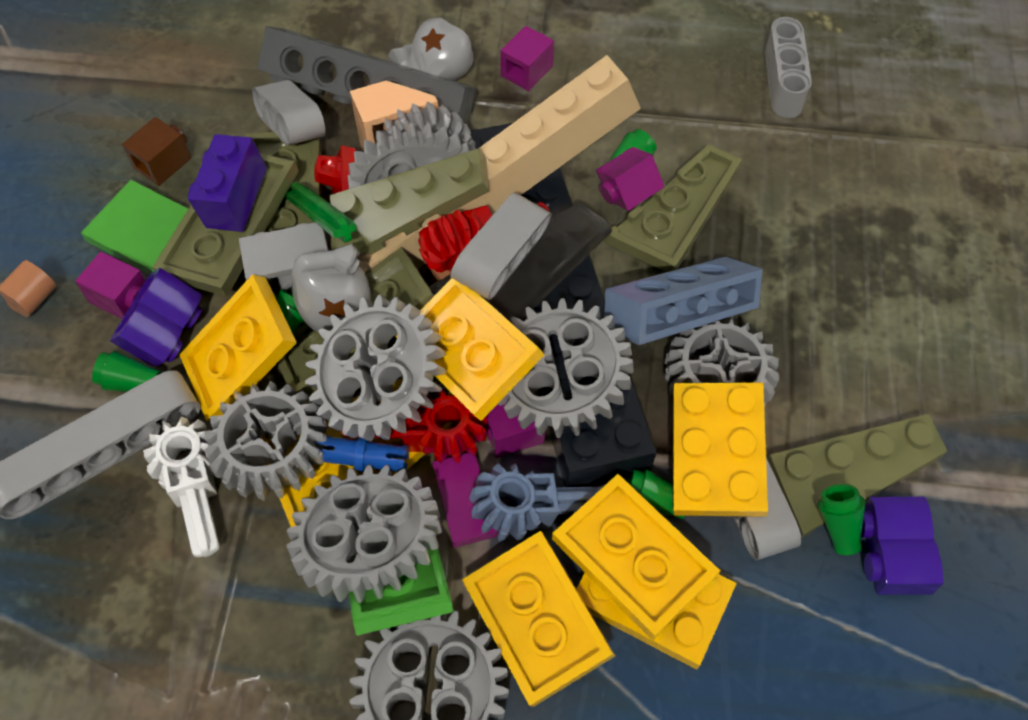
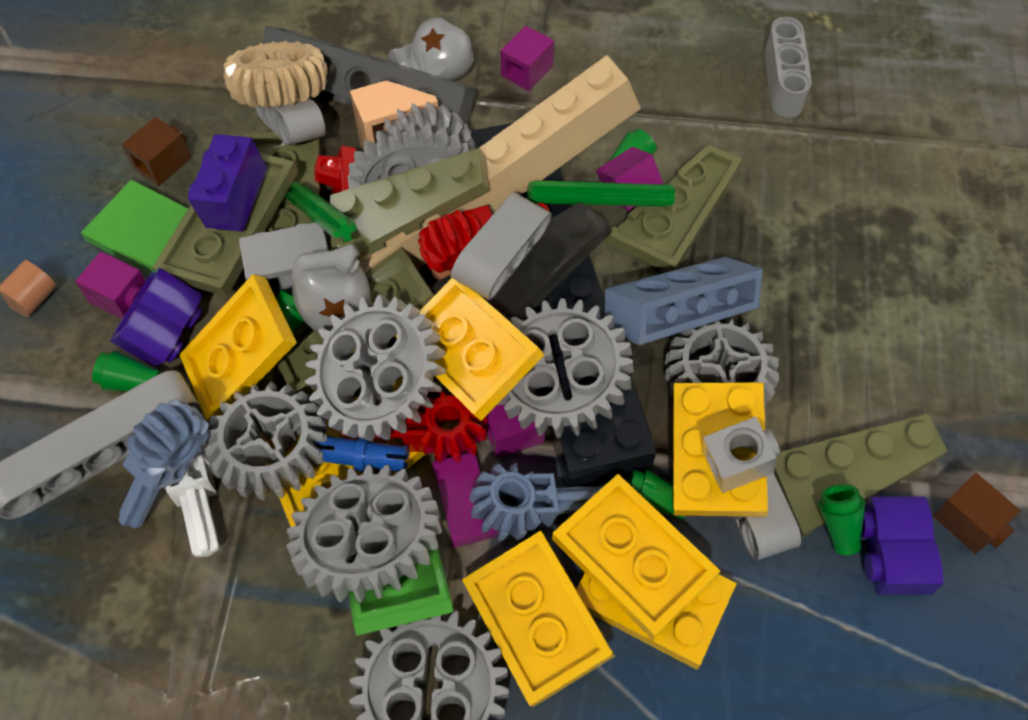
(160, 455): none -> sand blue gear
(275, 74): none -> tan gear
(600, 193): none -> green axle
(733, 472): none -> light grey brick
(978, 515): none -> reddish brown brick

